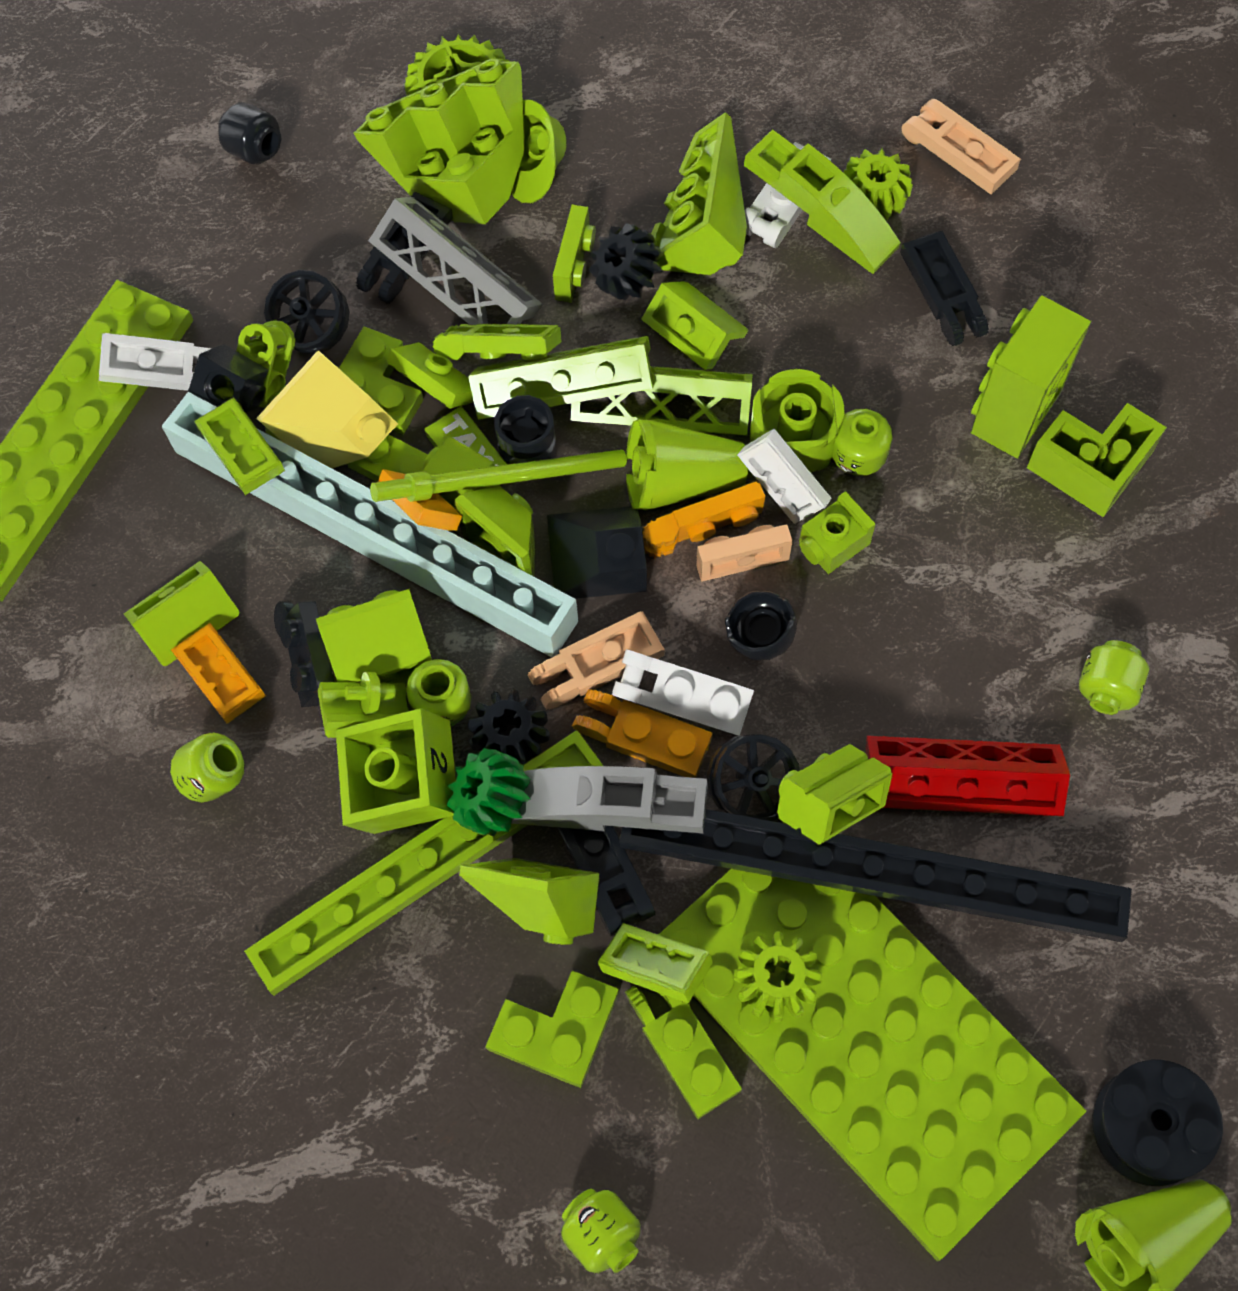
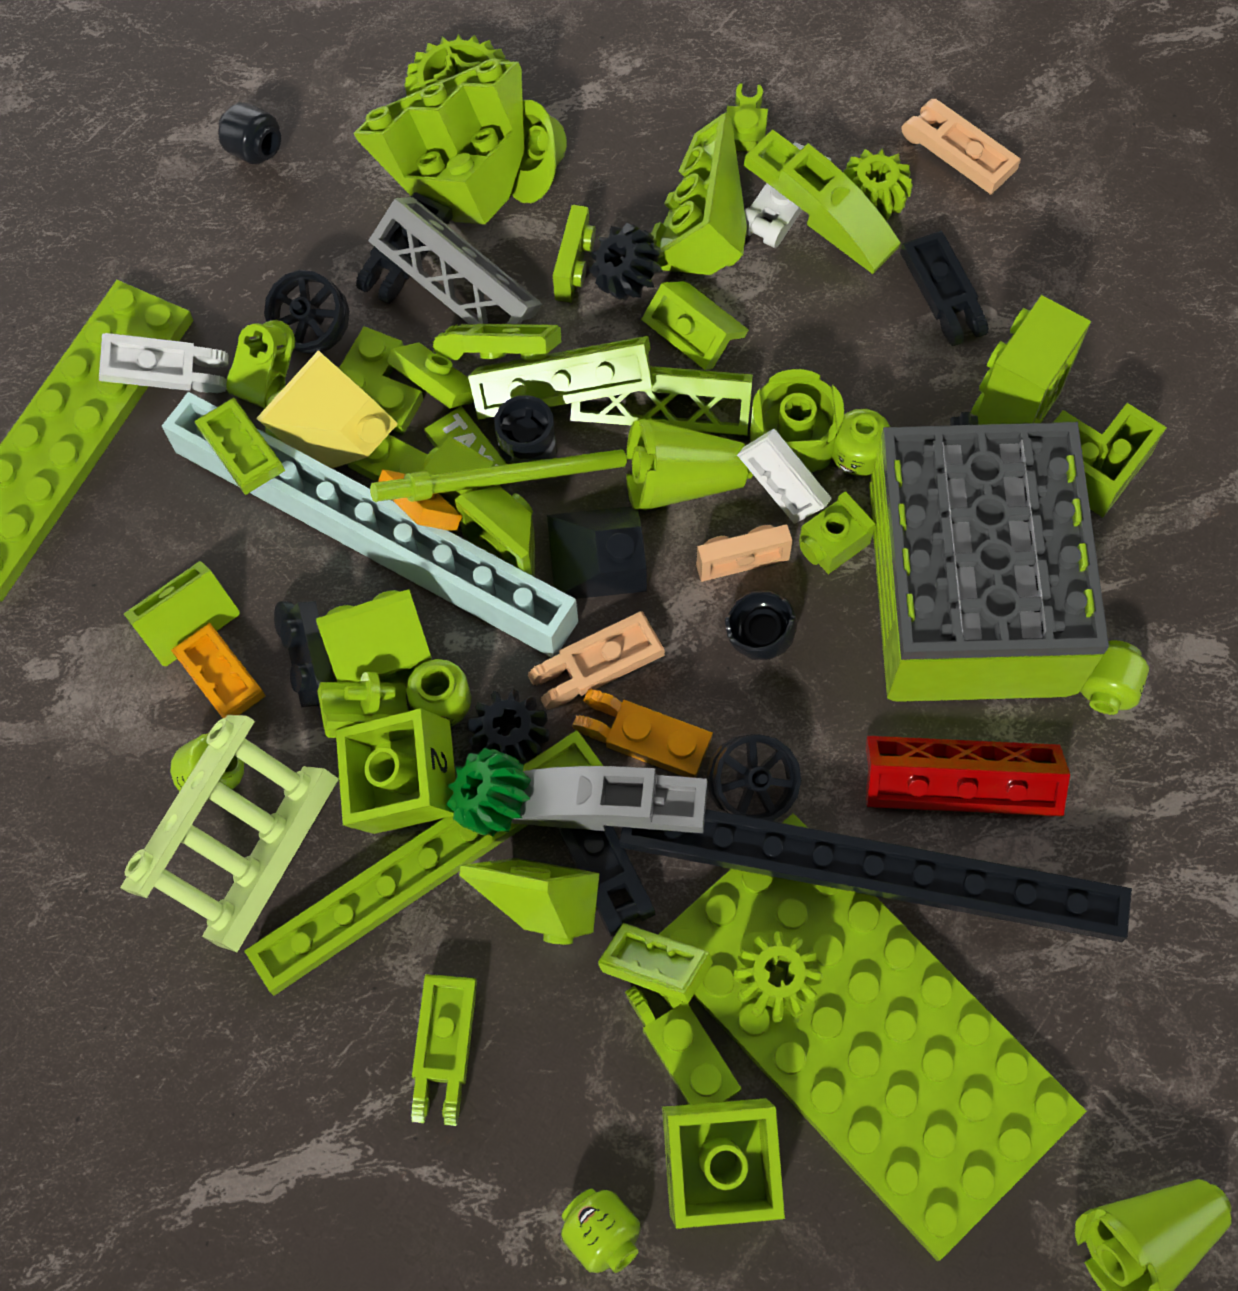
(218, 367): black brick -> none
(254, 875): none -> yellowish green fence
(443, 1043): none -> lime hinge
(559, 1044): lime plate -> none
(685, 693): white plate -> none
(703, 518): light orange hinge -> none
(723, 1163): none -> lime brick
(748, 119): none -> lime plate
(833, 793): lime brick -> none
(985, 561): none -> dark grey piece
(1186, 1115): black wheel -> none

